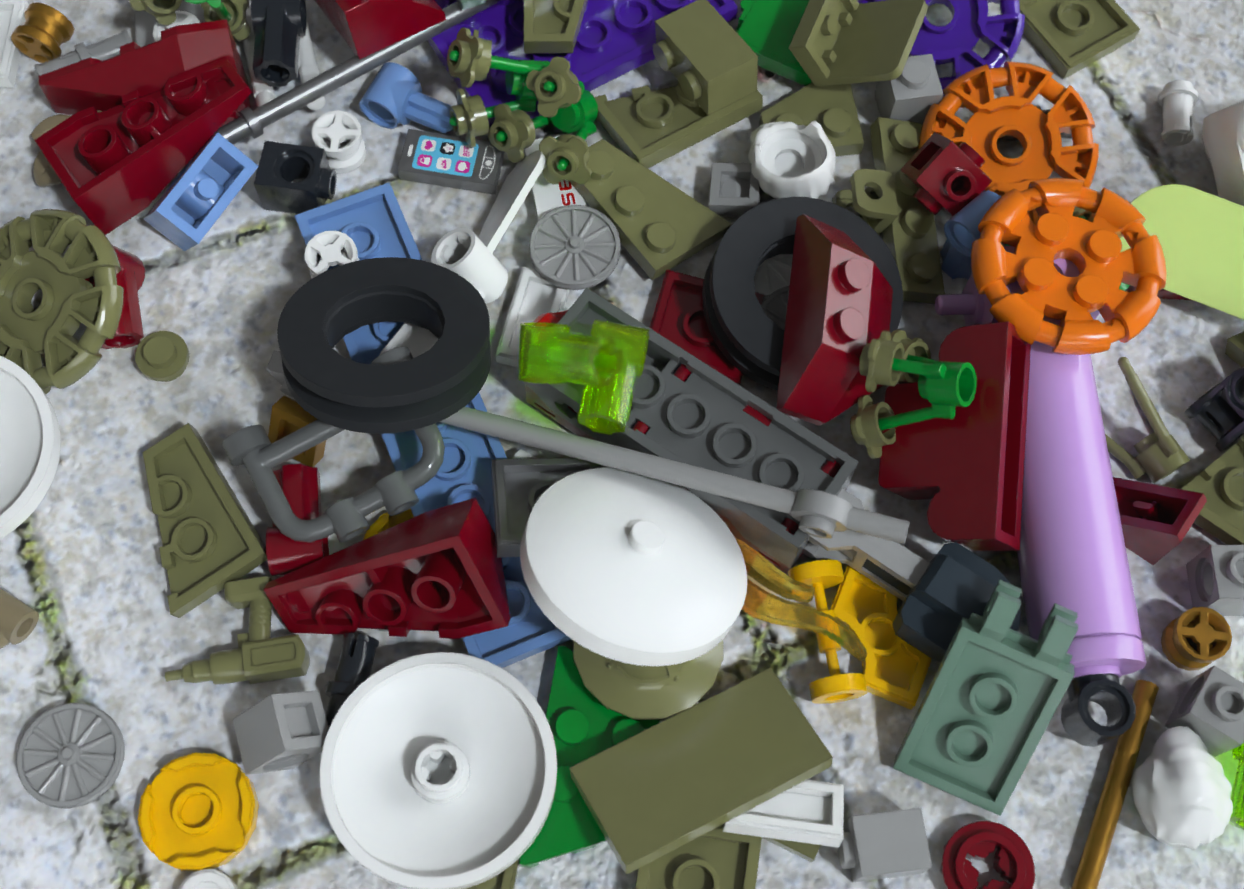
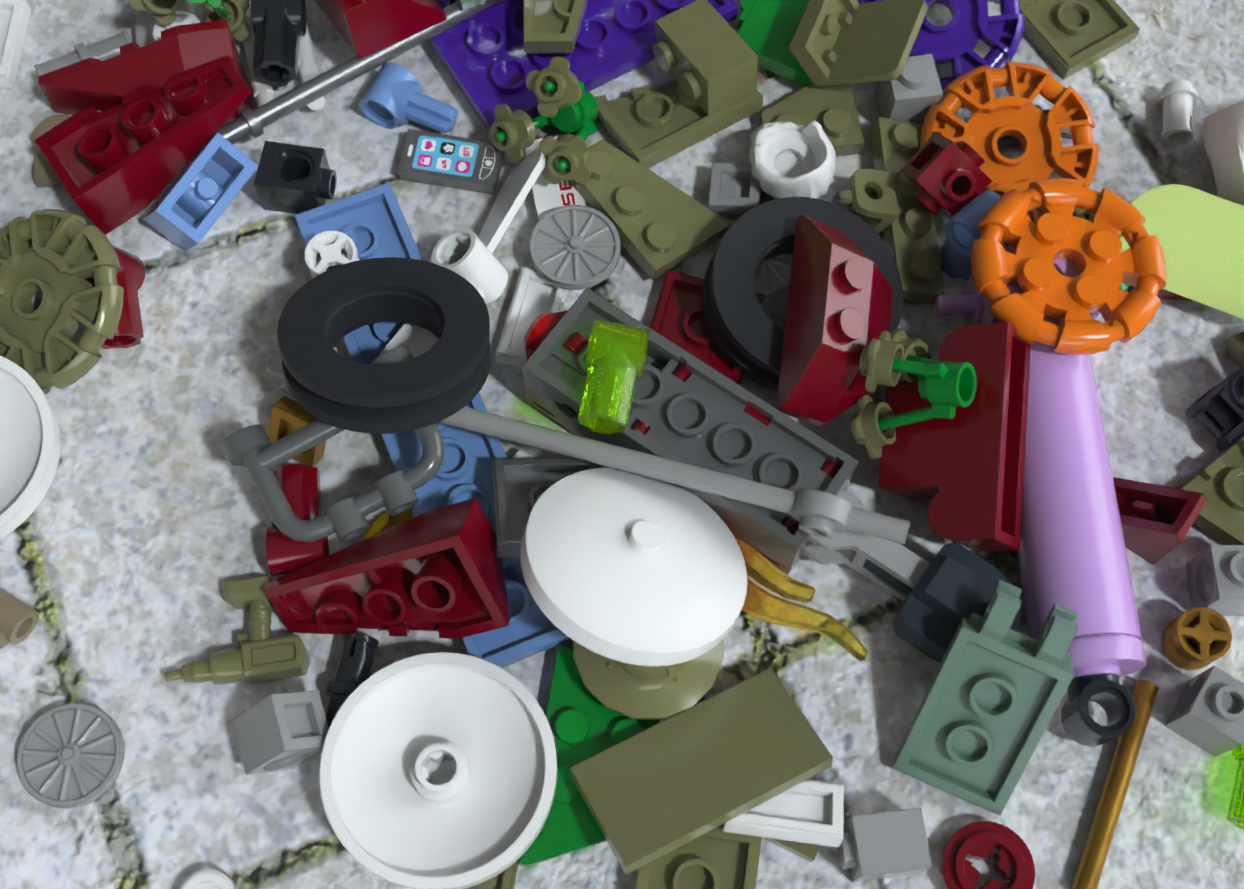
(42, 32): pearl gold wheel -> none
(162, 356): olive plate -> none
(198, 812): yellow tile -> none
(199, 519): olive wing -> none
(334, 129): white wheel -> none
(470, 61): olive plant -> none
(556, 355): clear neon green piece -> none
(837, 686): yellow wheel -> none
(891, 665): yellow tile -> none
(1157, 452): olive plant -> none
(1182, 791): white hair -> none

